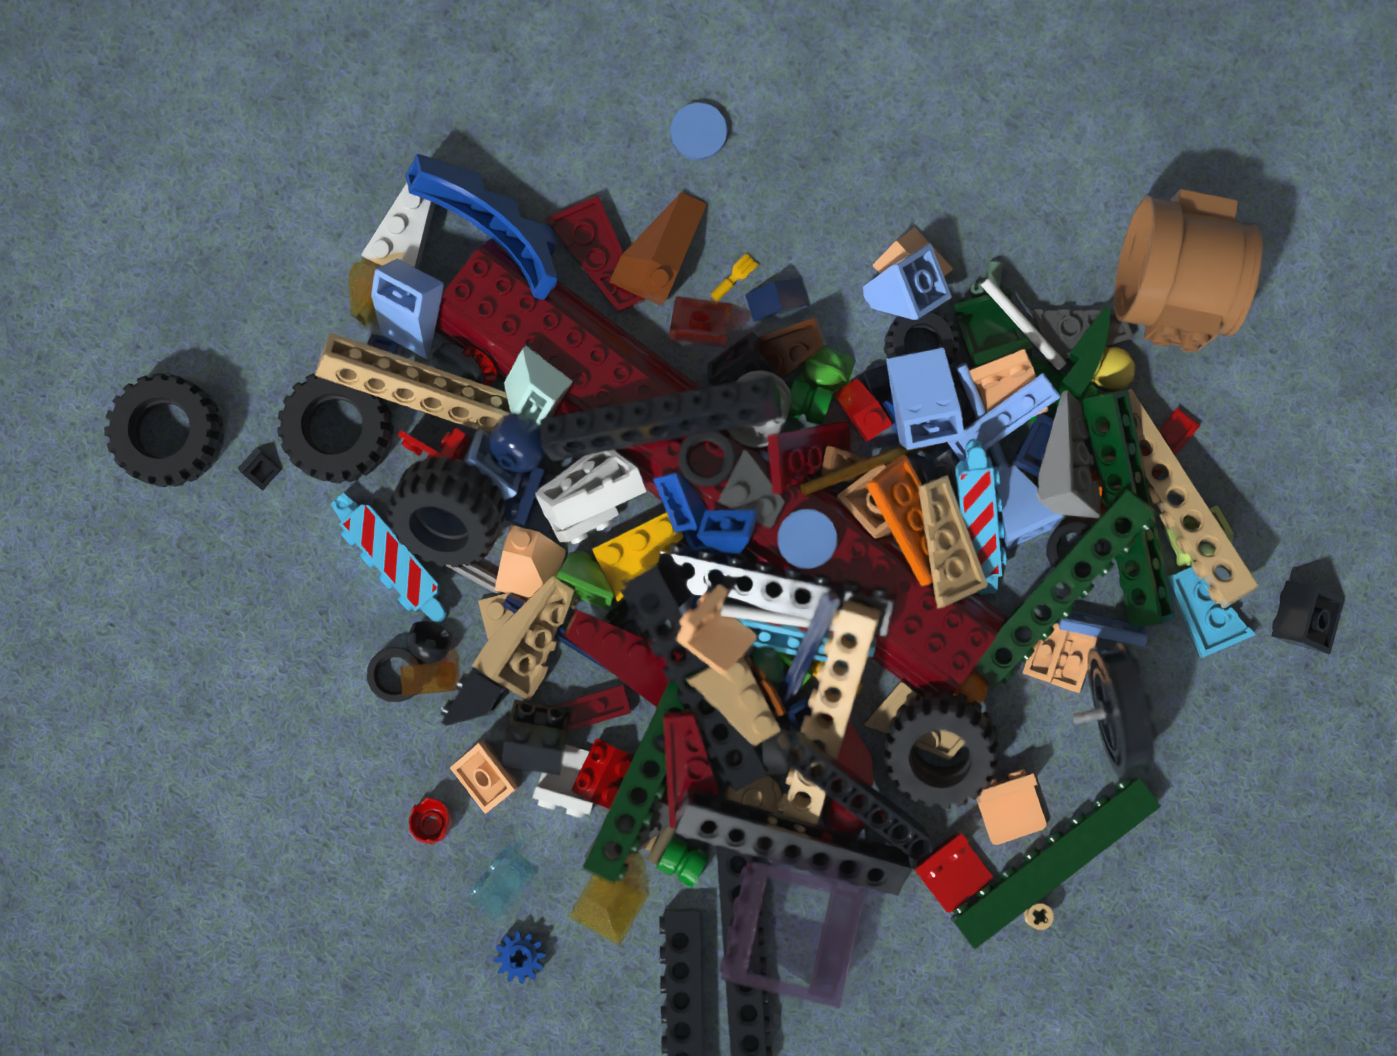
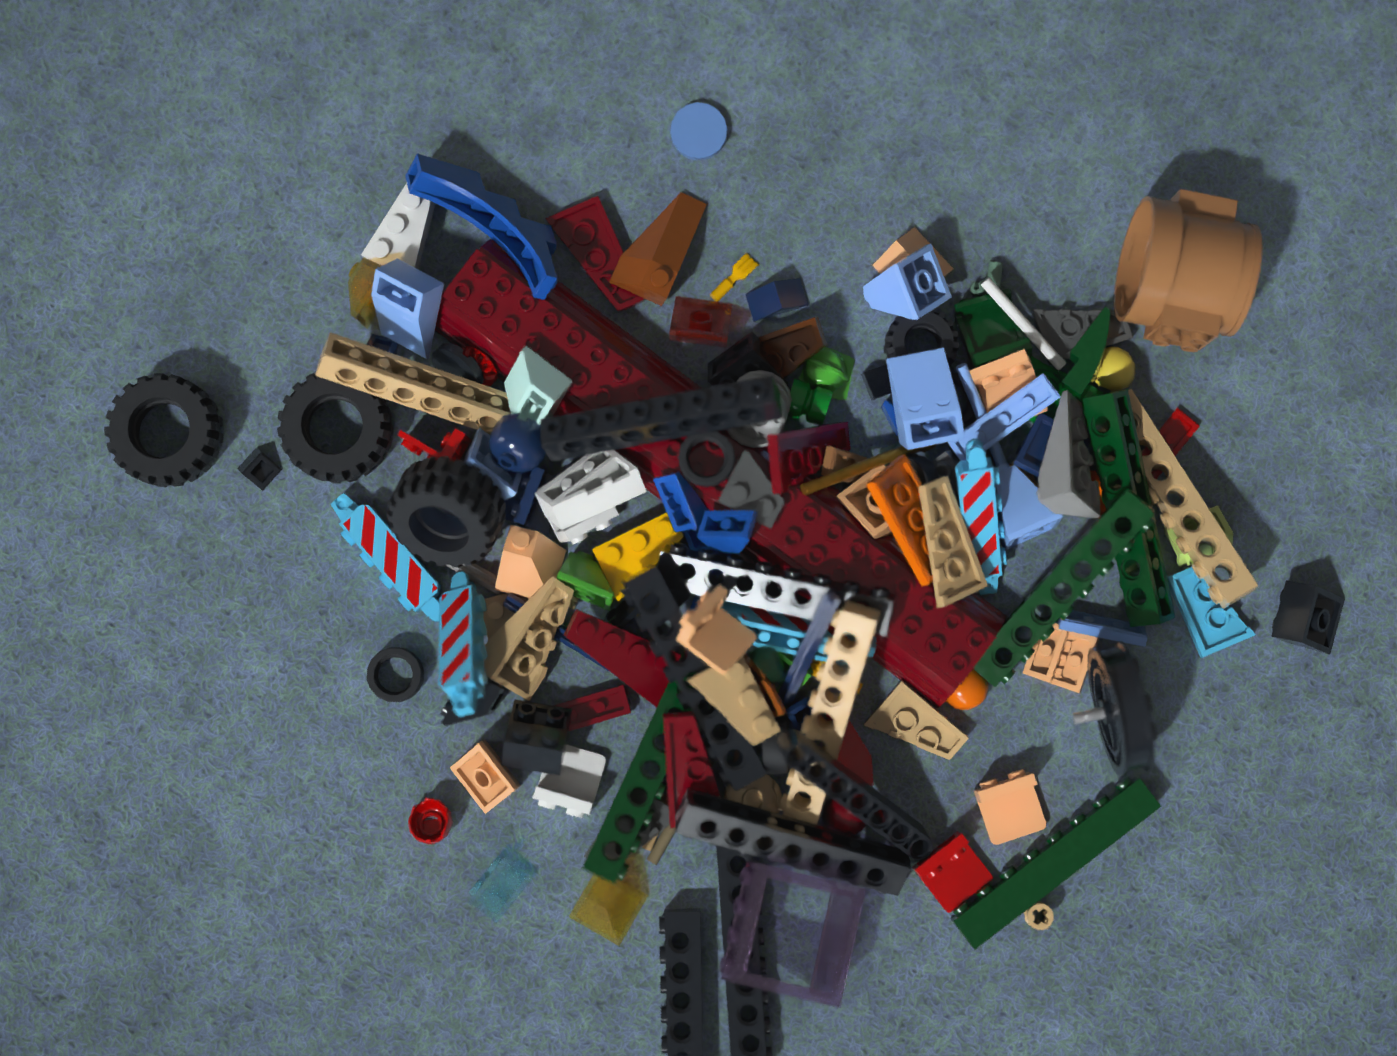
(426, 630): black hair -> none
(429, 678): clear orange slope -> none
(462, 644): none -> medium azure hinge
(511, 949): blue gear -> none
(602, 773): red bracket -> none
(683, 861): green wheel -> none
(766, 616): white bar -> none
(807, 538): medium blue tile -> none
(862, 410): red slope -> none
(937, 783): black tyre -> none
(1059, 533): black tyre -> none

